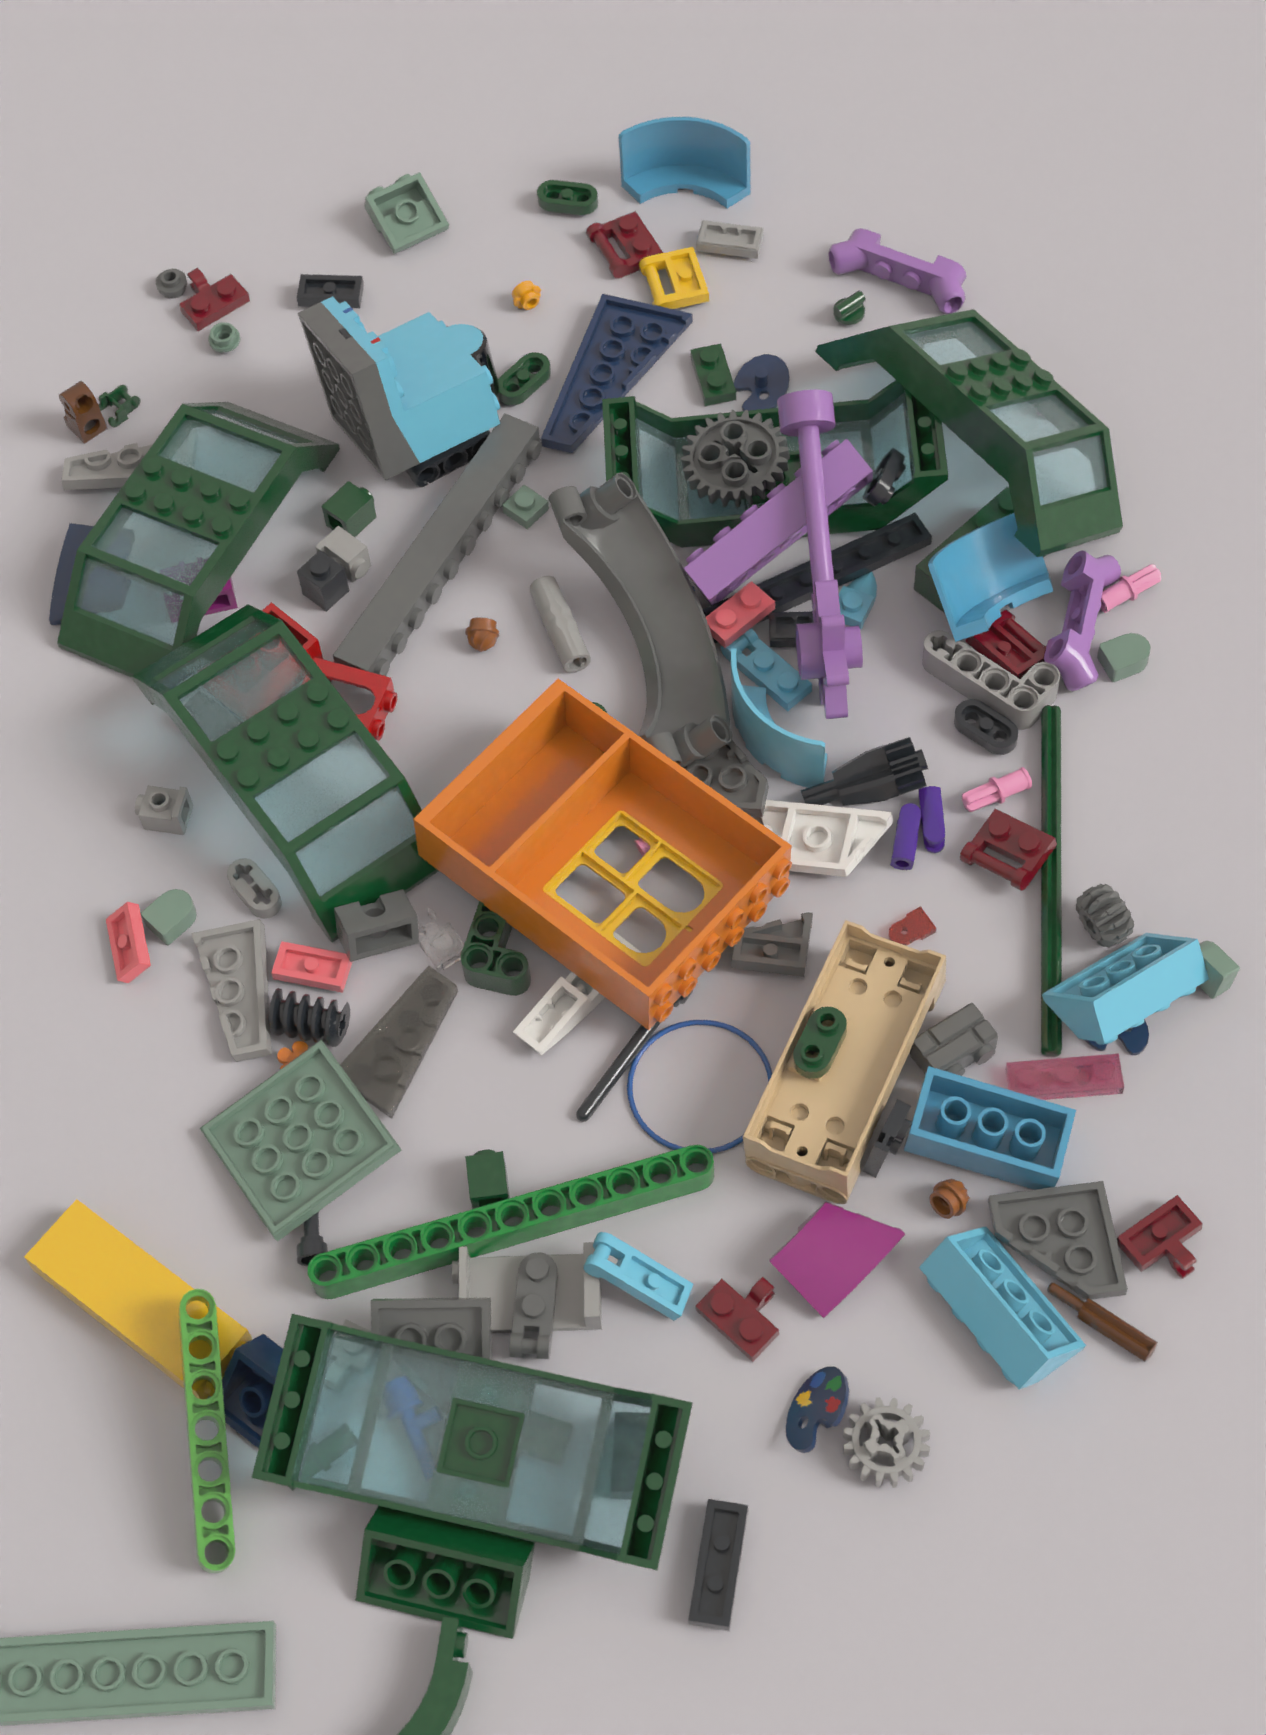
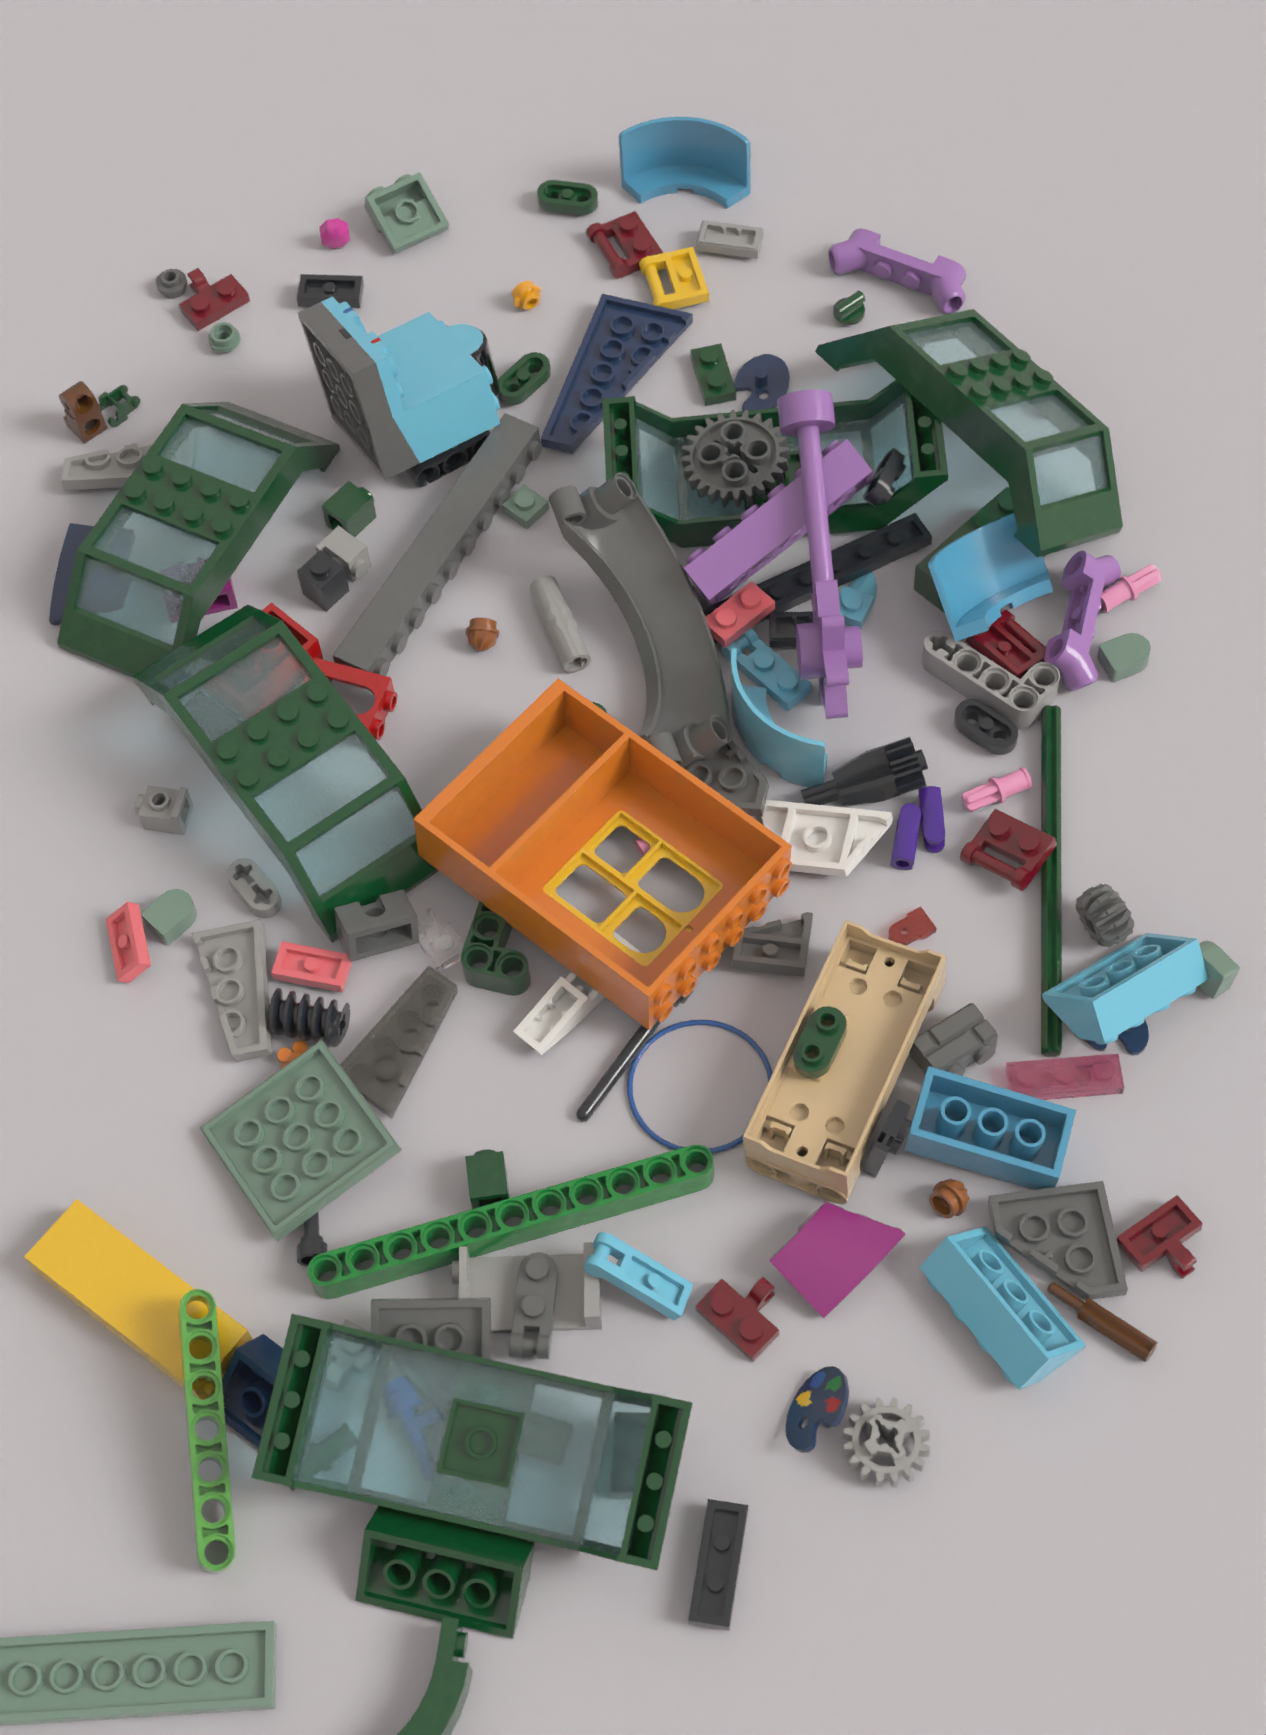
(334, 233): none -> dark pink tile

